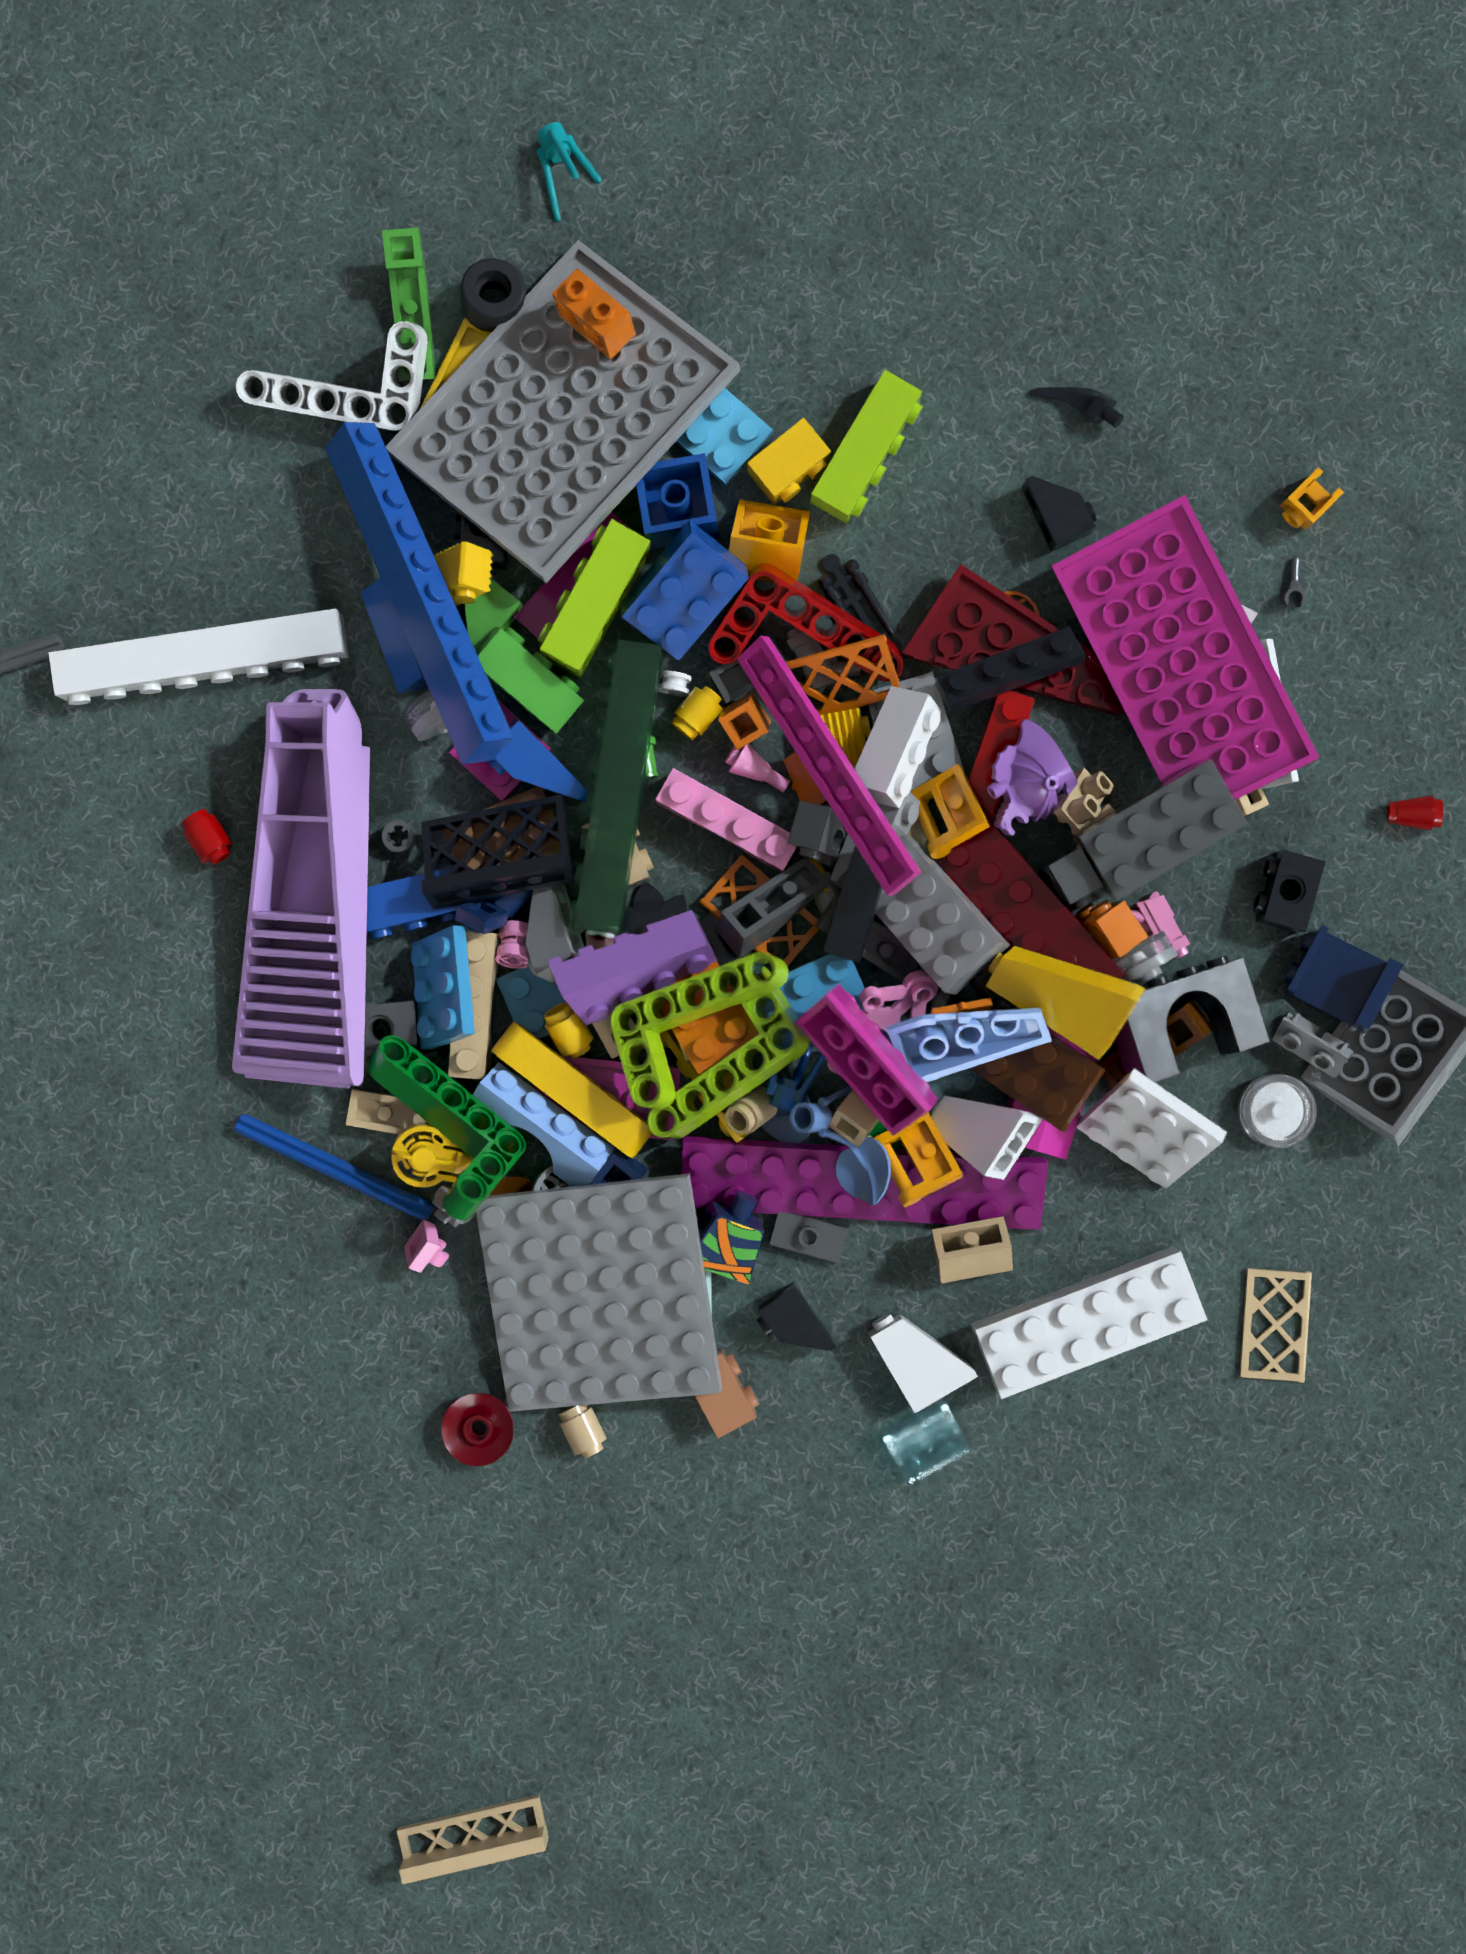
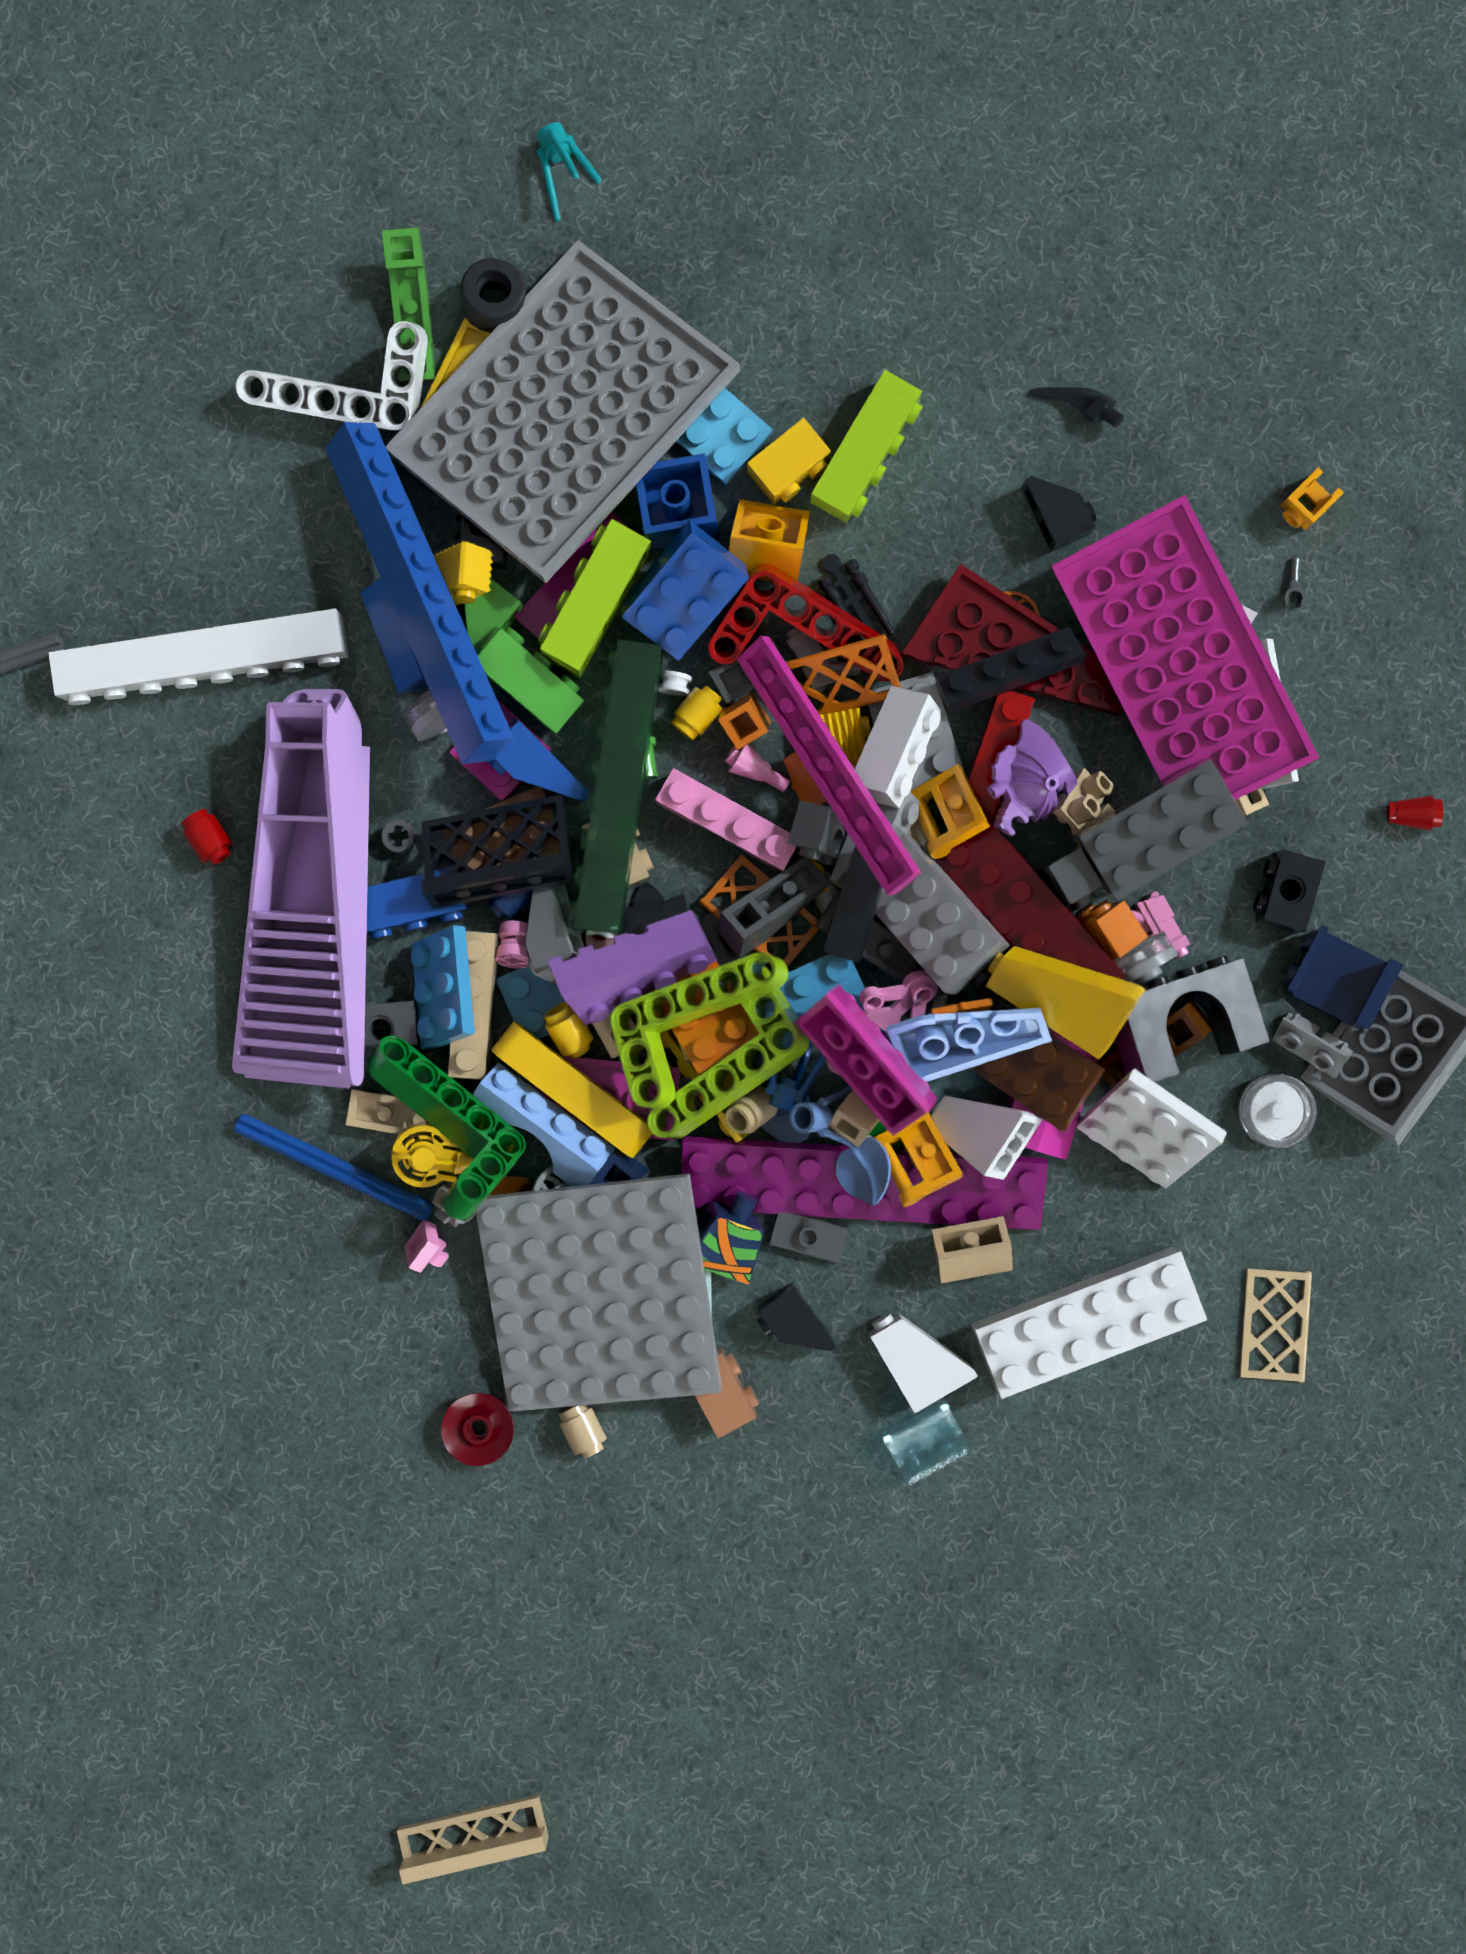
(481, 916): dark blue plate -> none
(593, 313): orange brick -> none

